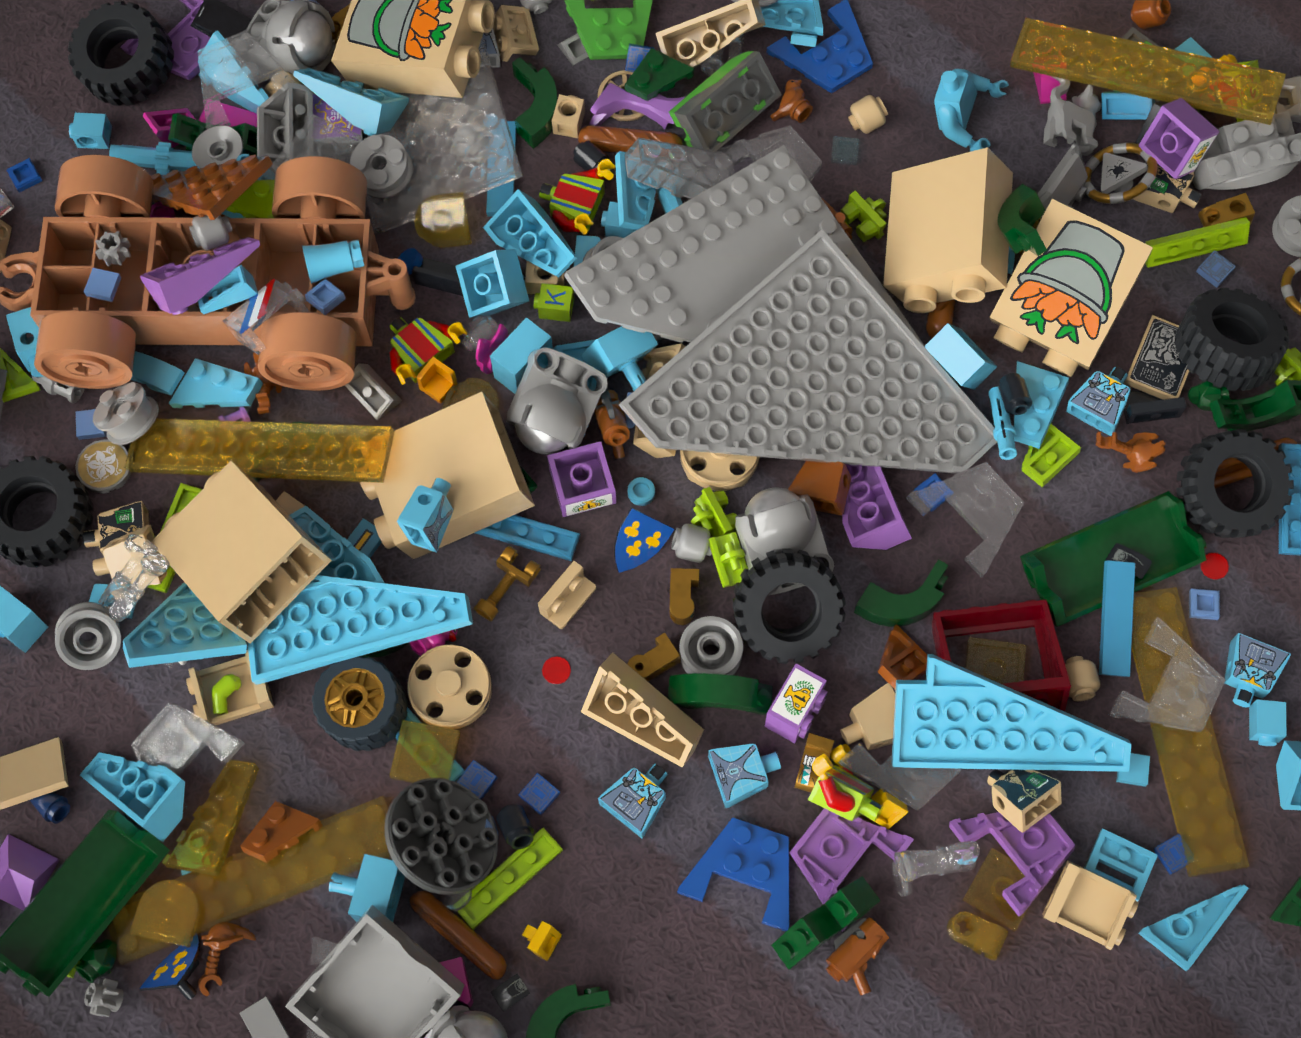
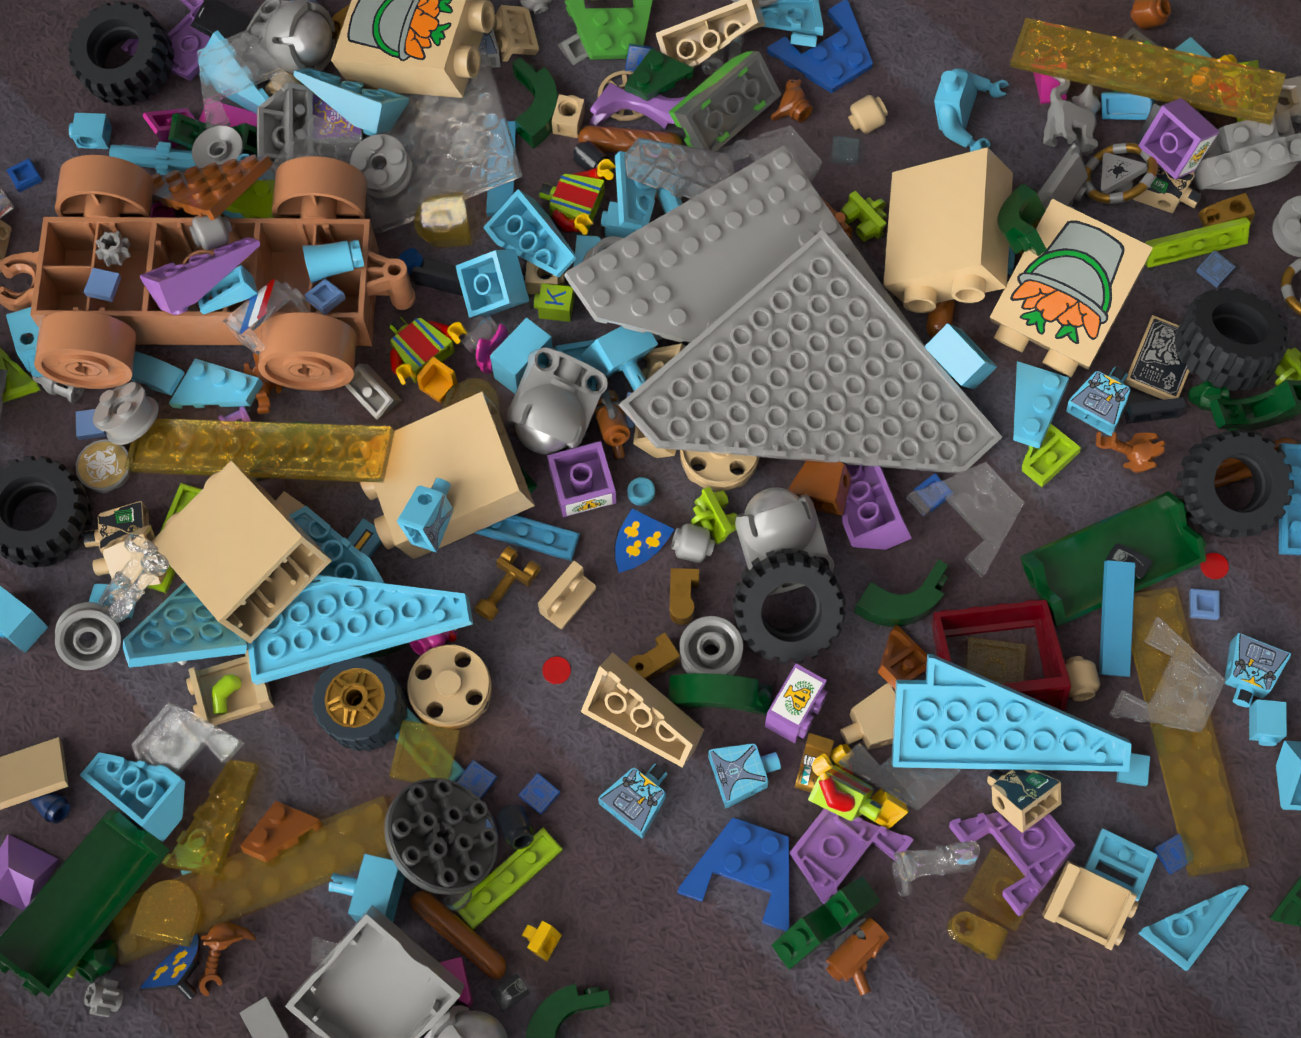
(728, 558): lime hips -> none
(1006, 445): medium azure pin -> none
(1014, 394): black brick -> none

